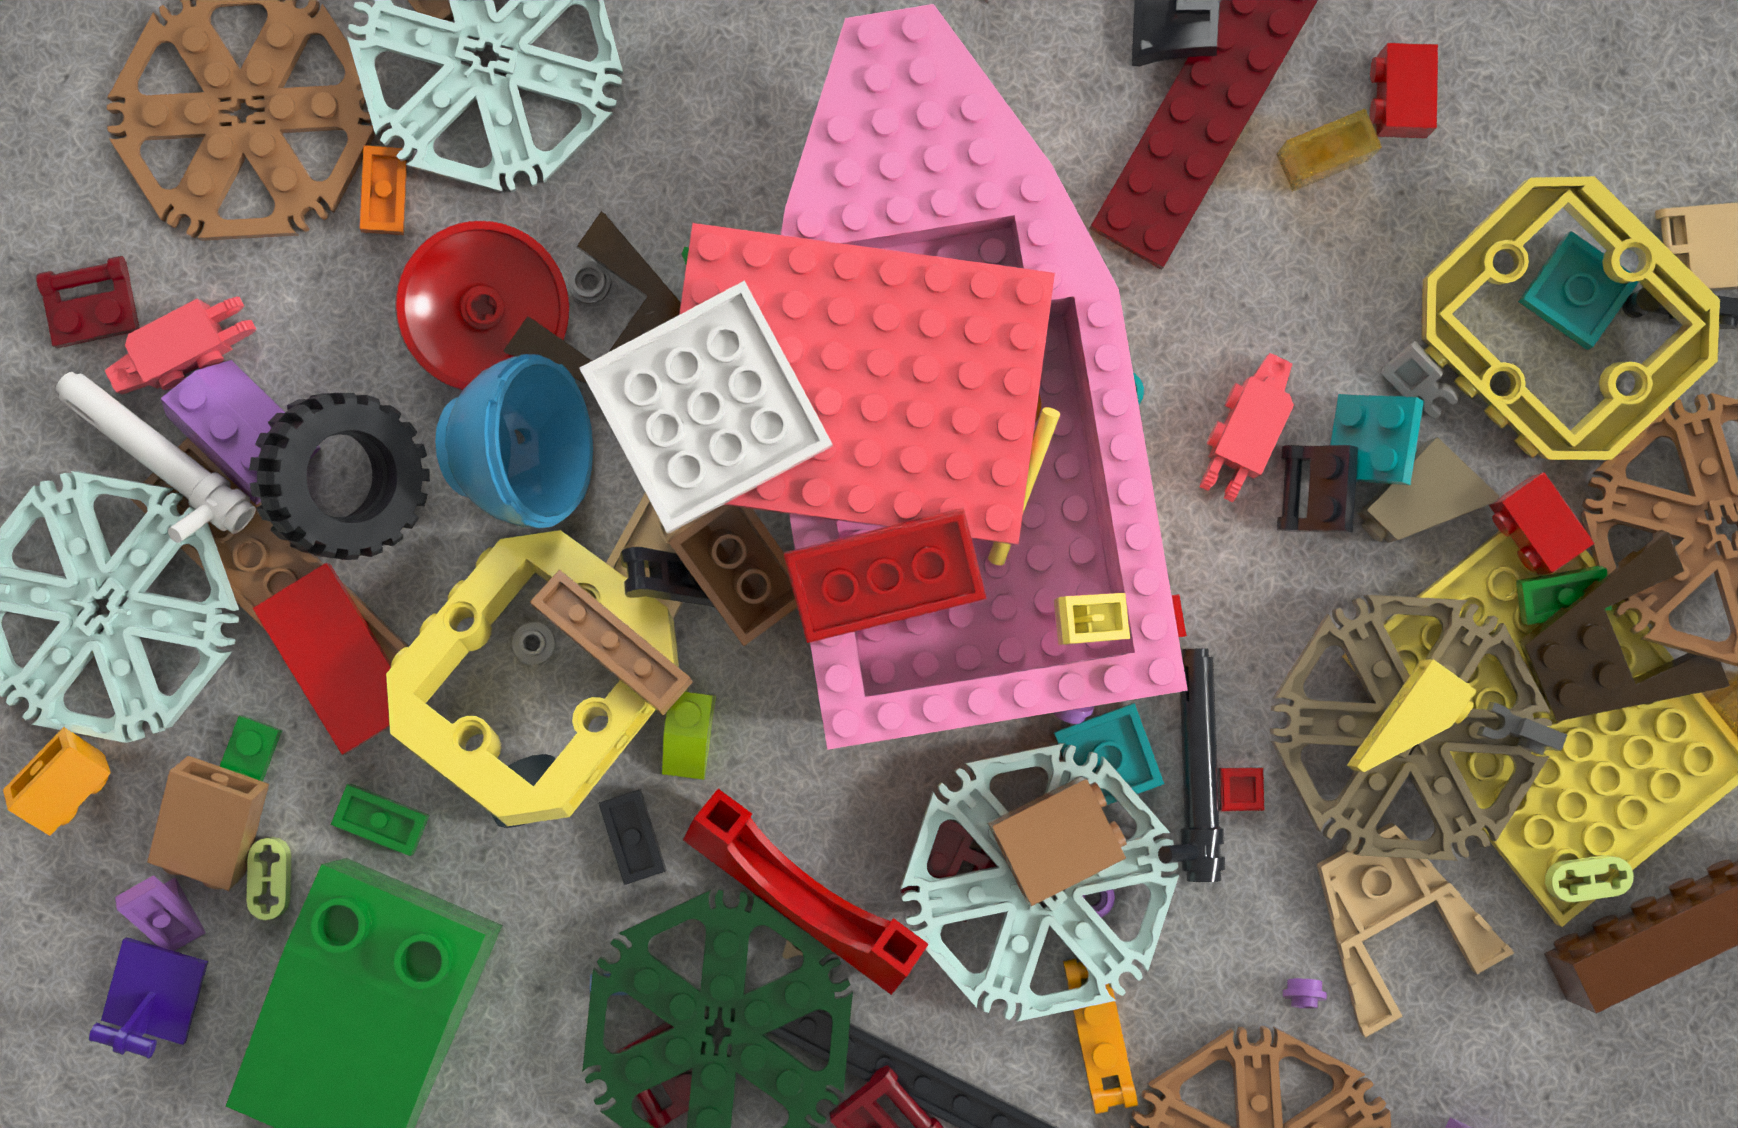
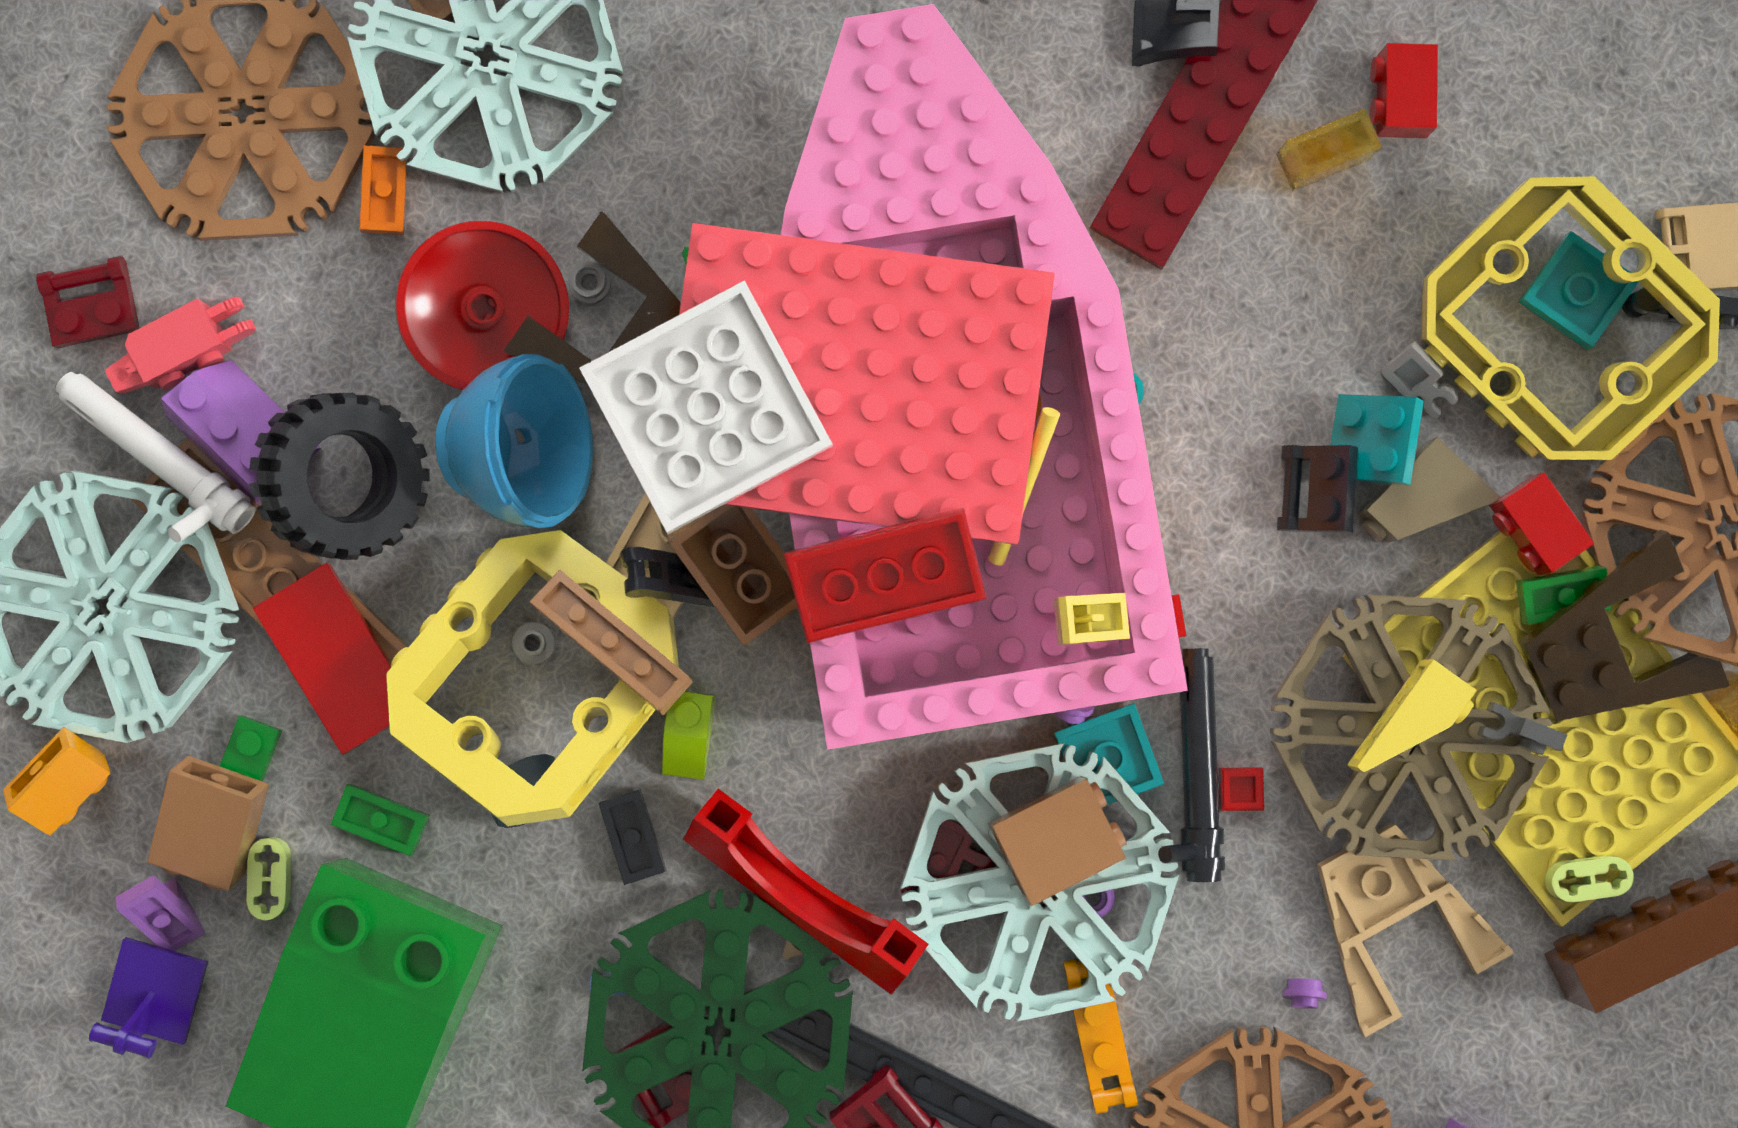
(1251, 427): coral hinge -> none

